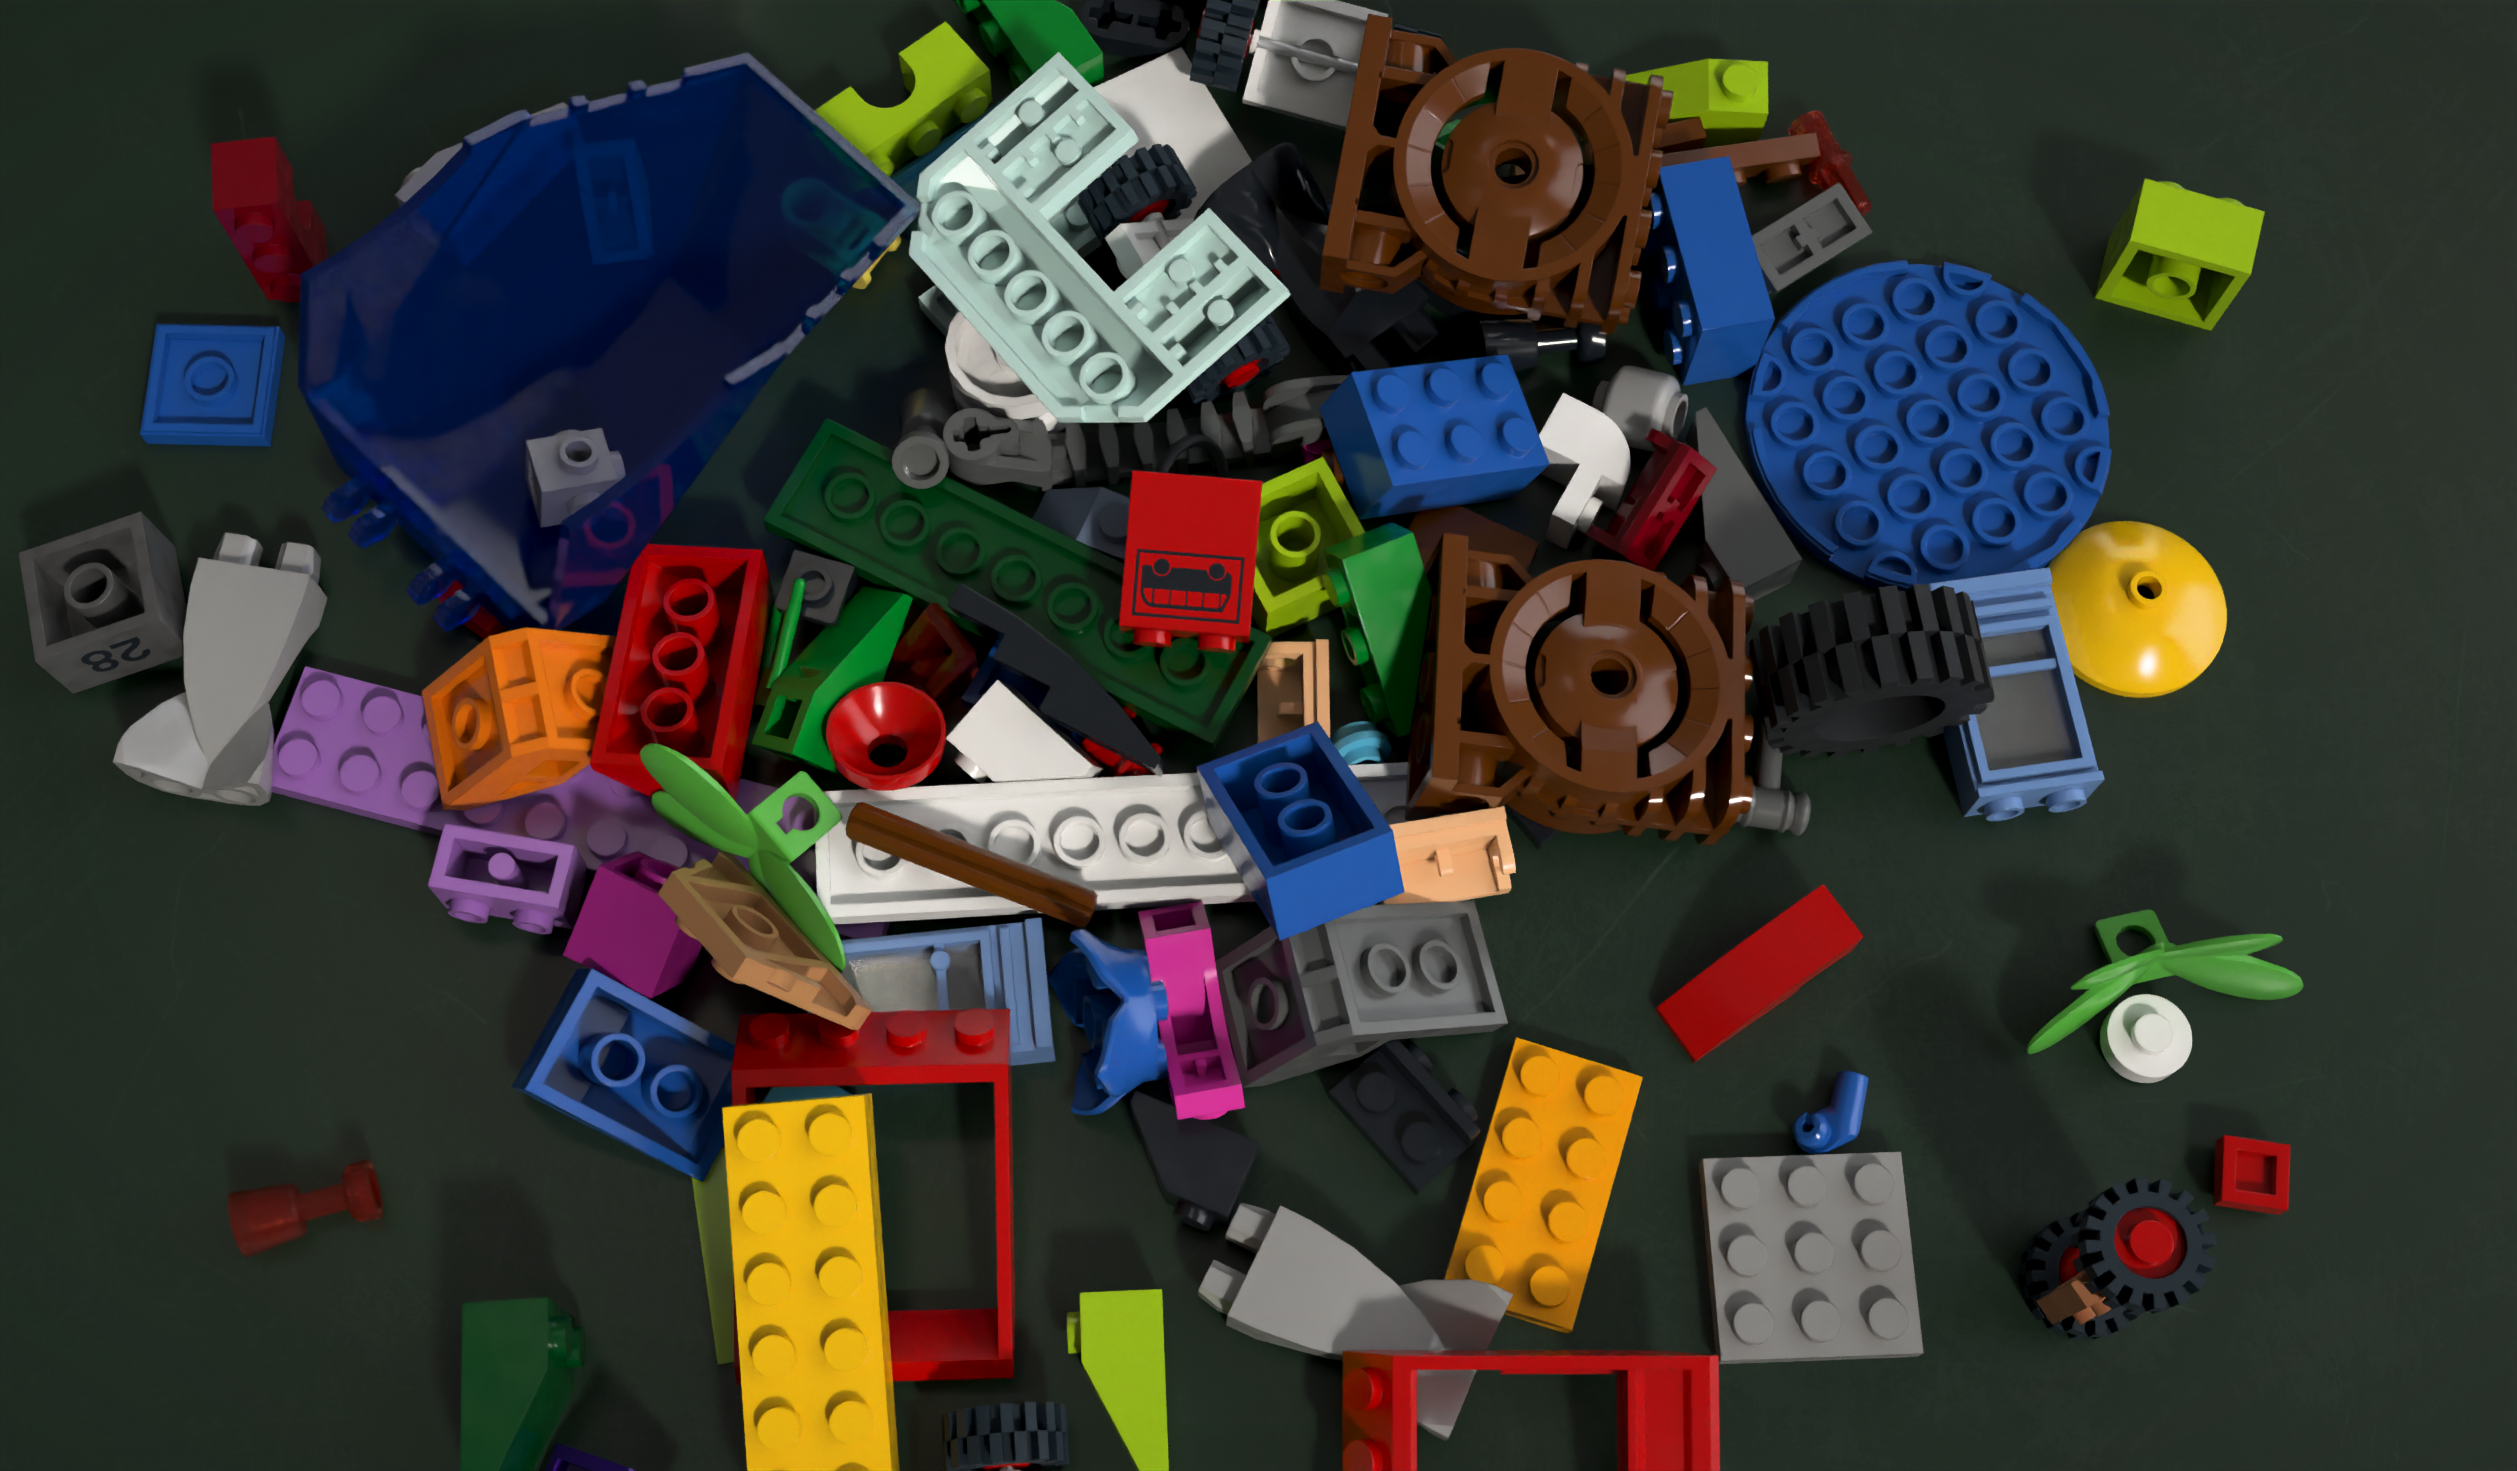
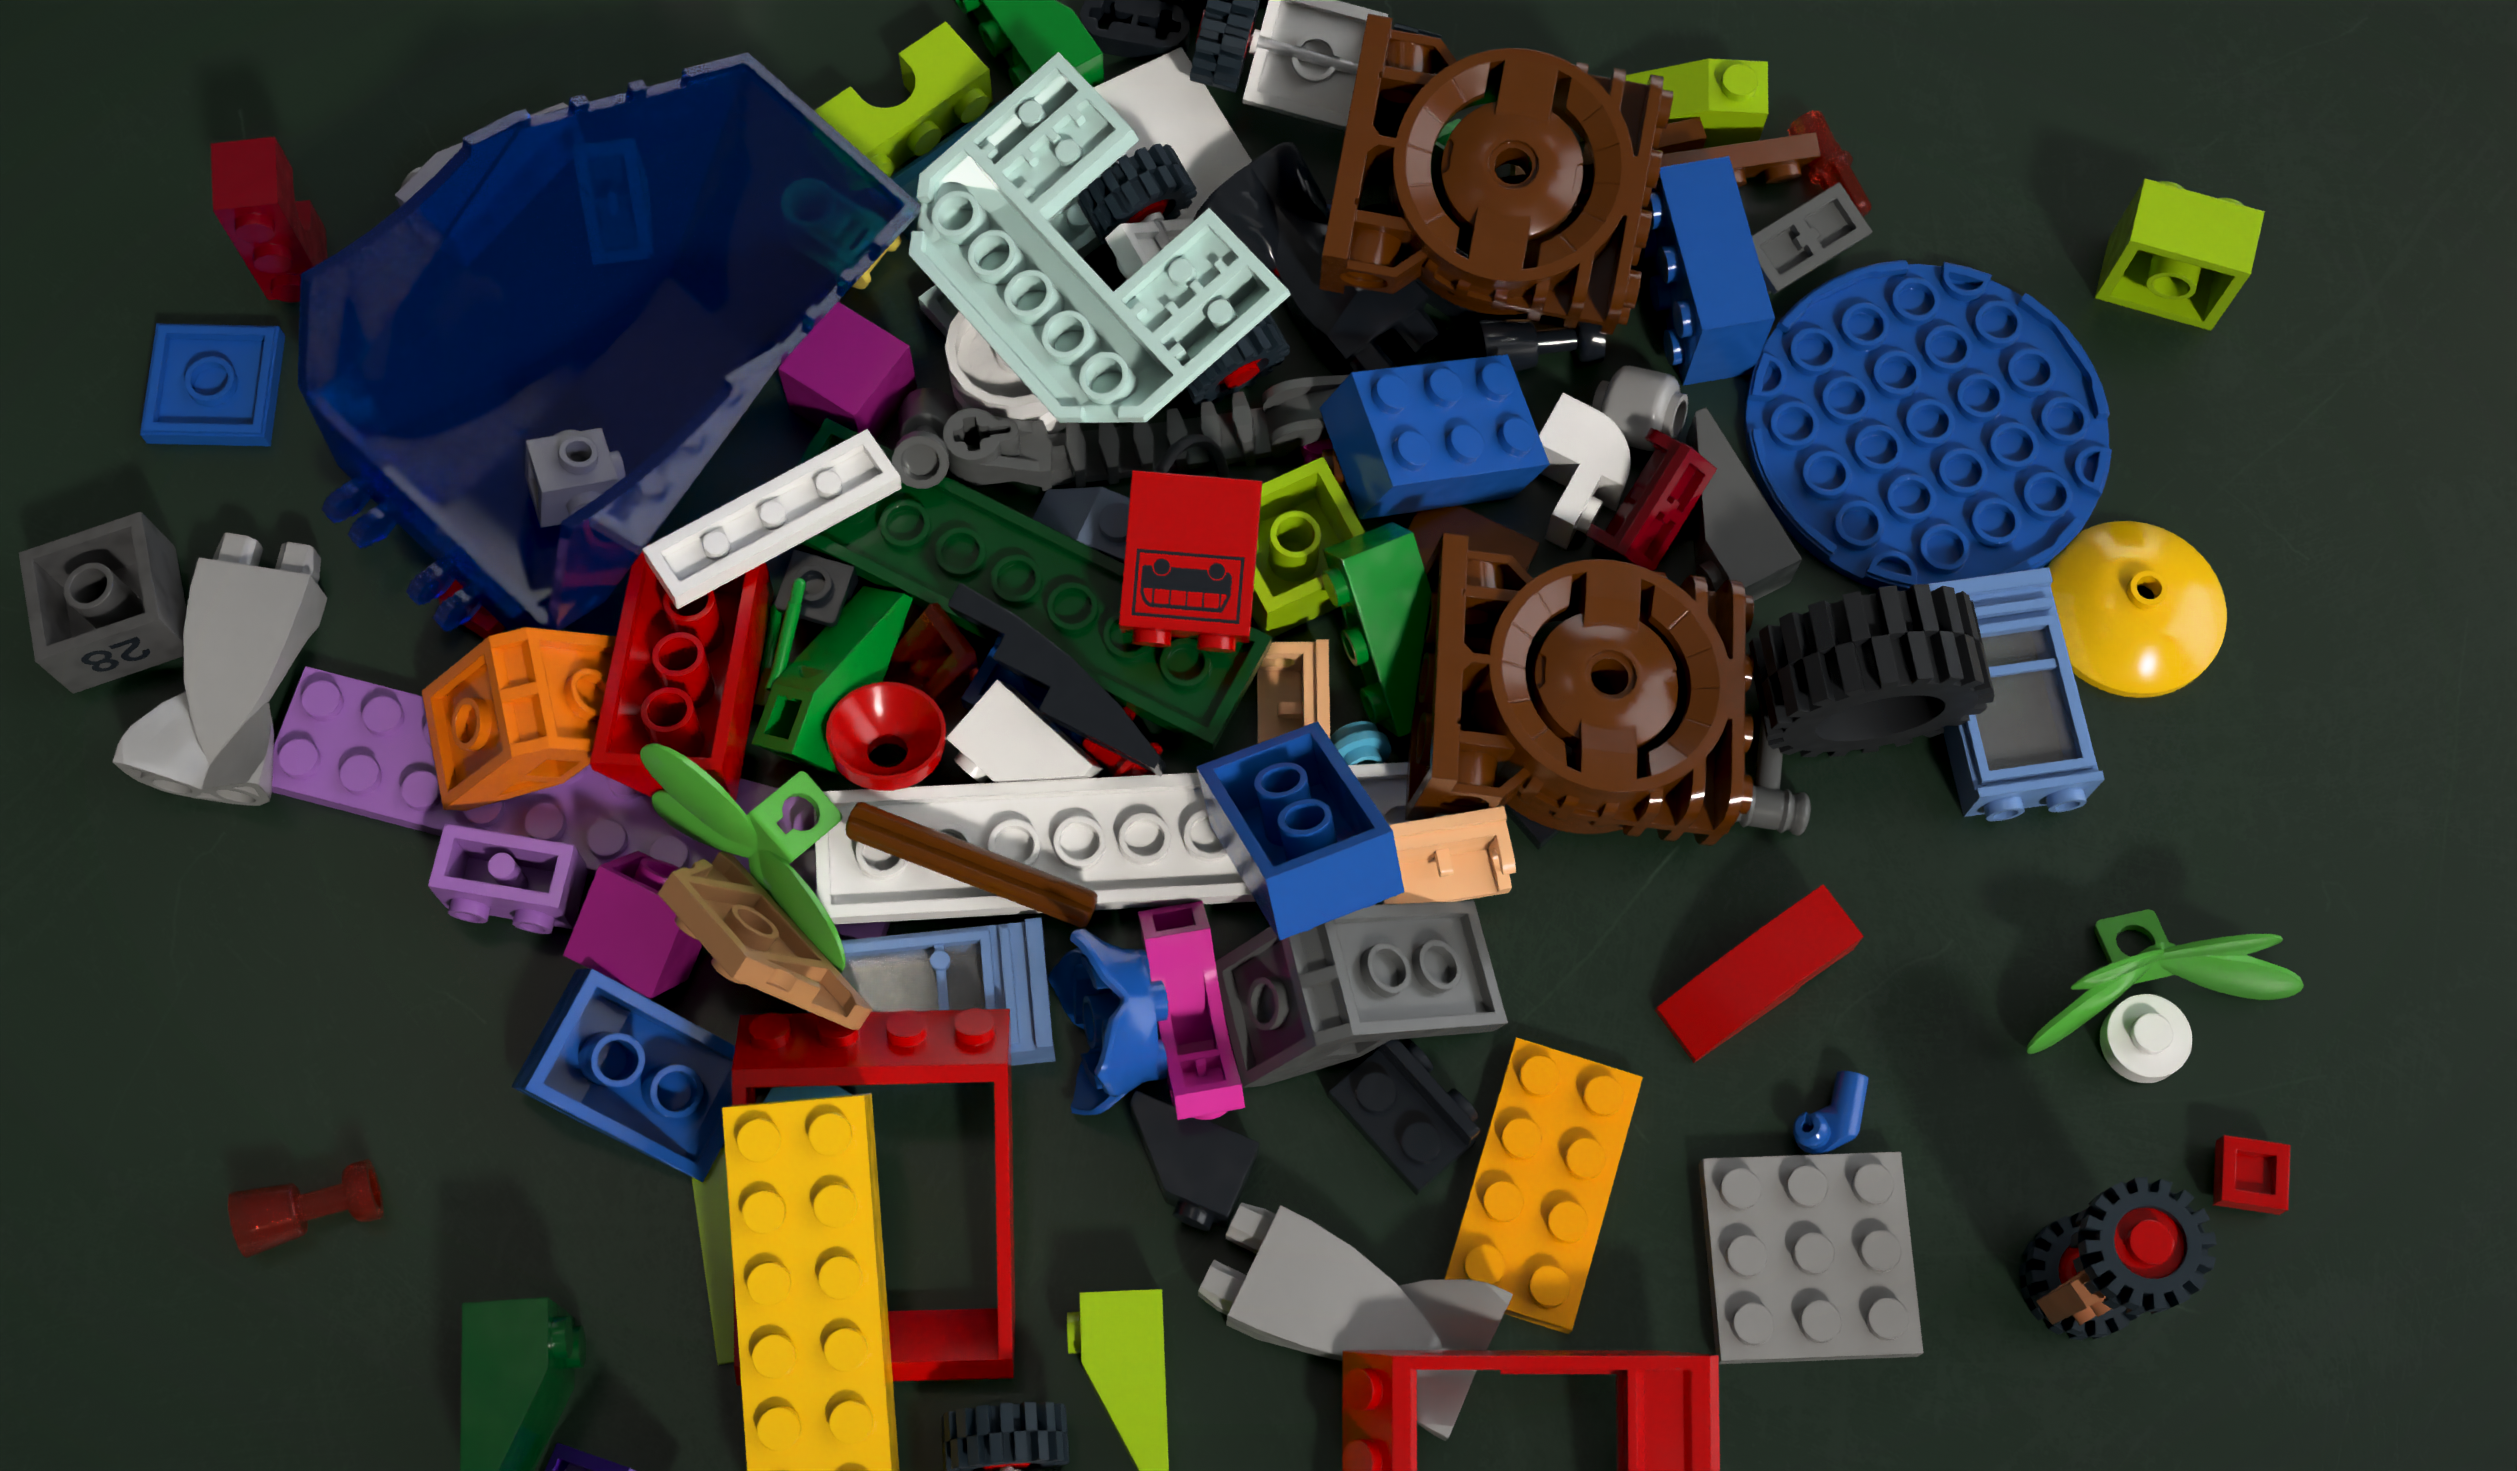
(772, 518): none -> white plate
(848, 373): none -> magenta head

